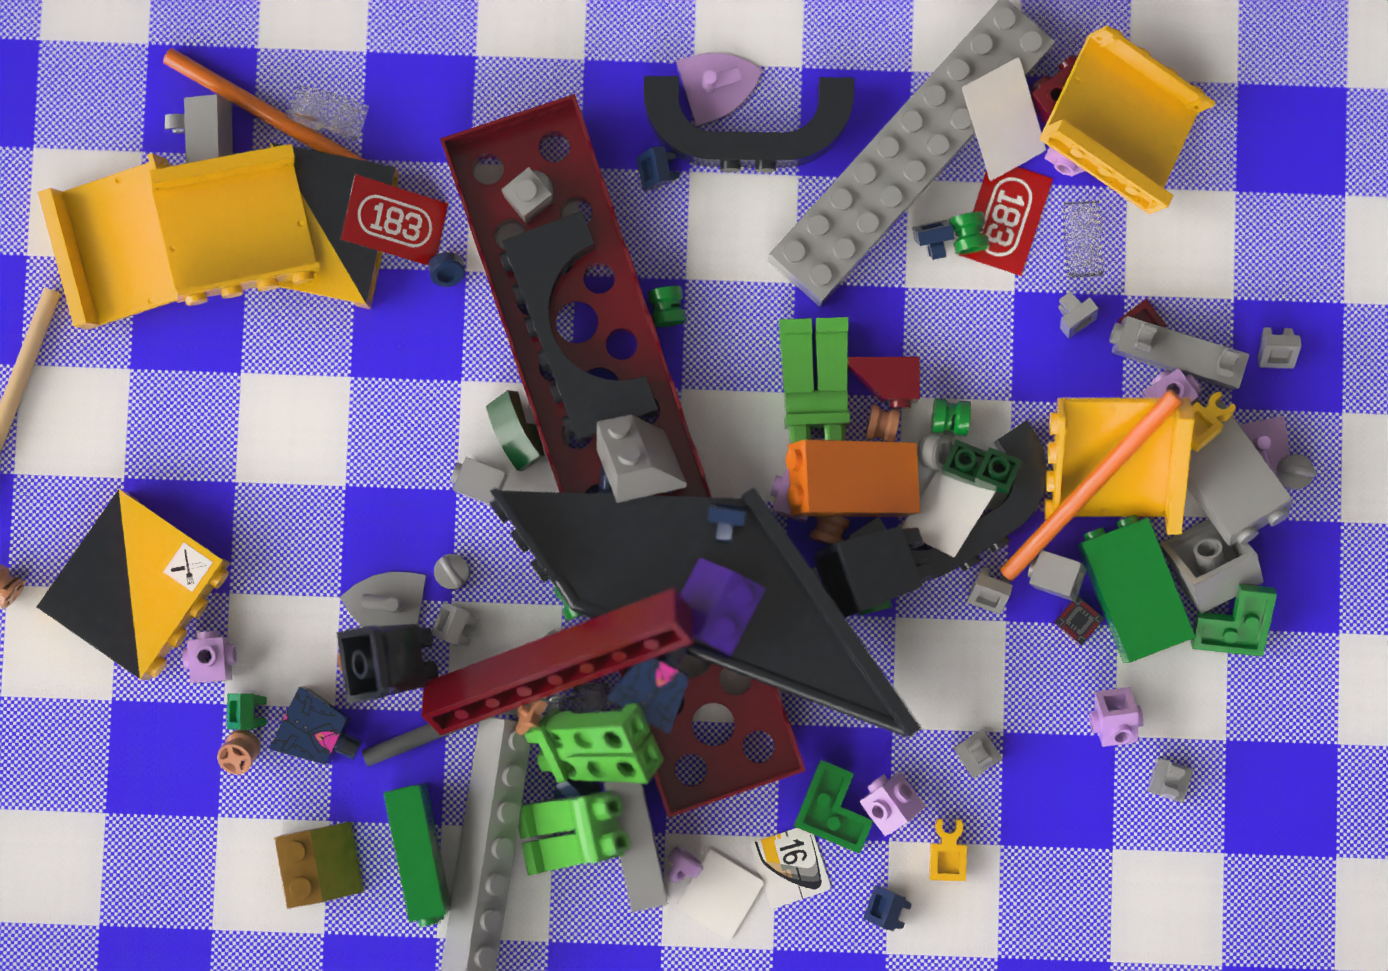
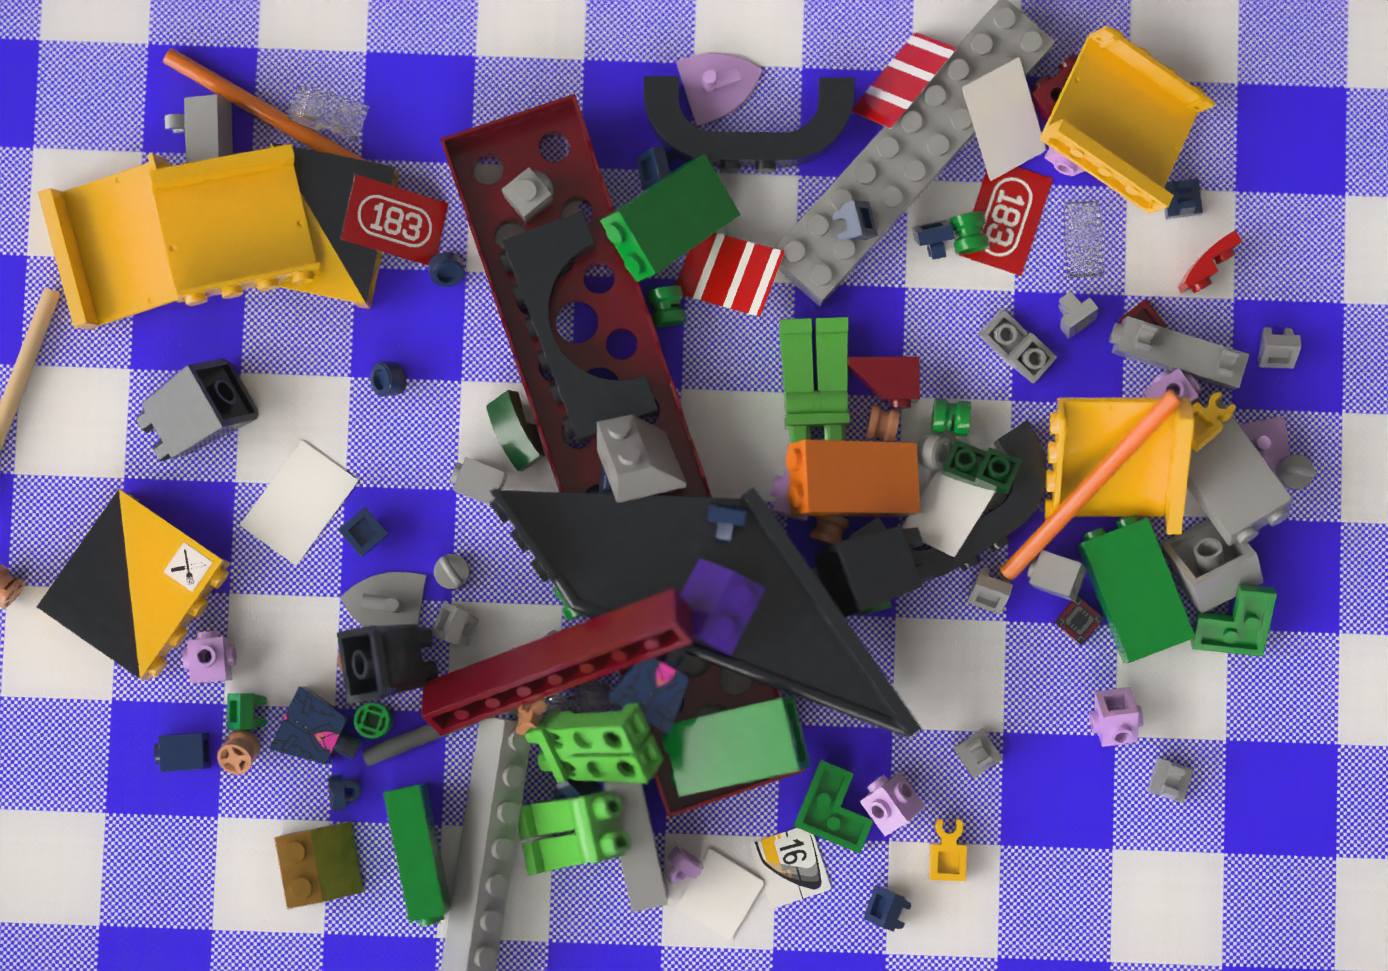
(182, 752): none -> dark blue brick
(197, 408): none -> hips
(299, 502): none -> white sticker
(337, 794): none -> dark blue tile
(363, 532): none -> dark blue tile
(379, 720): none -> green wheel
(388, 379): none -> dark blue tile
(670, 218): none -> green brick
(730, 273): none -> red sticker
(736, 746): none -> brick
(858, 221): none -> tile
(903, 80): none -> red sticker
(1017, 346): none -> light grey slope
(1186, 199): none -> dark blue tile
(1203, 268): none -> red slope

